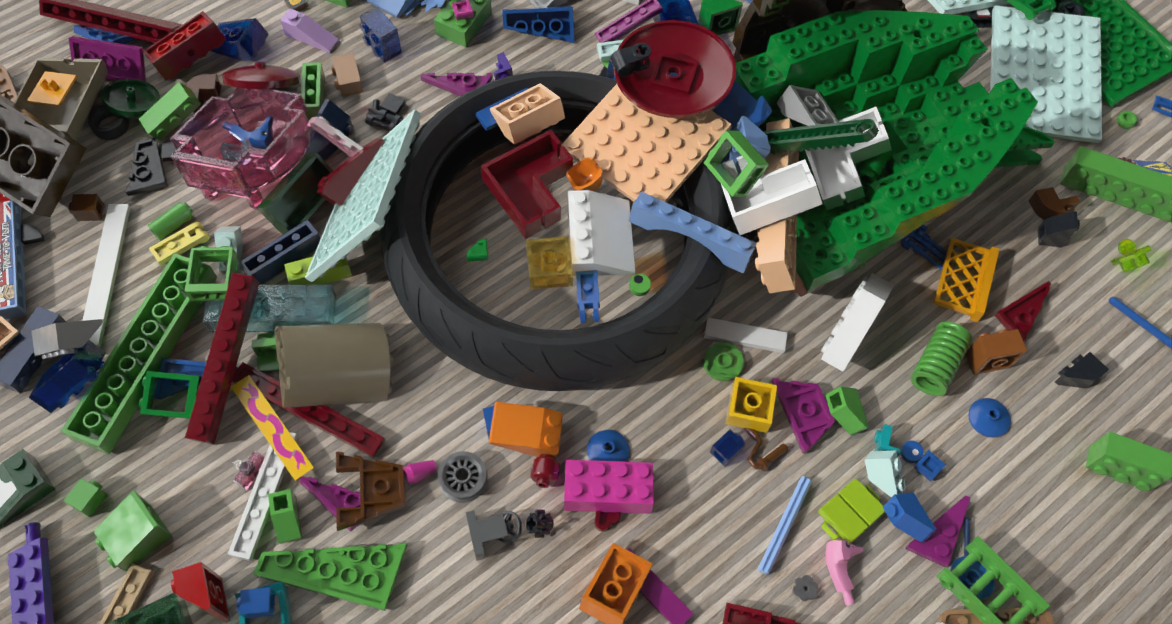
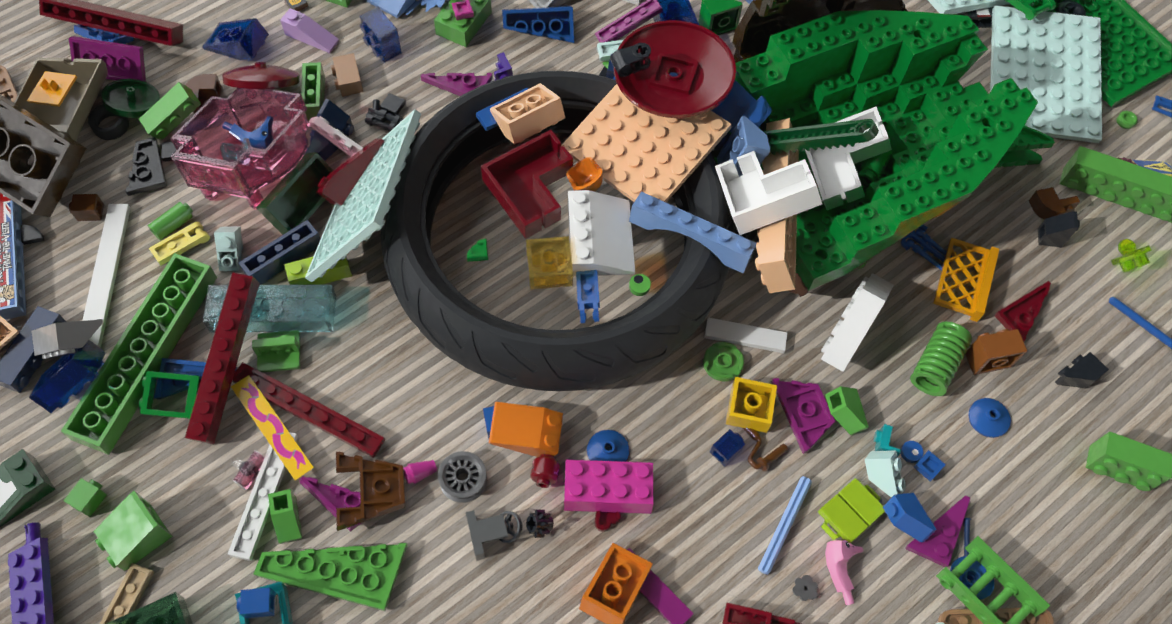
(184, 45): dark red brick -> none
(202, 589): red slope -> none
(209, 292): bright green window -> none
(333, 364): dark tan cylinder -> none
(750, 174): bright green window -> none
(805, 106): light grey slope -> none

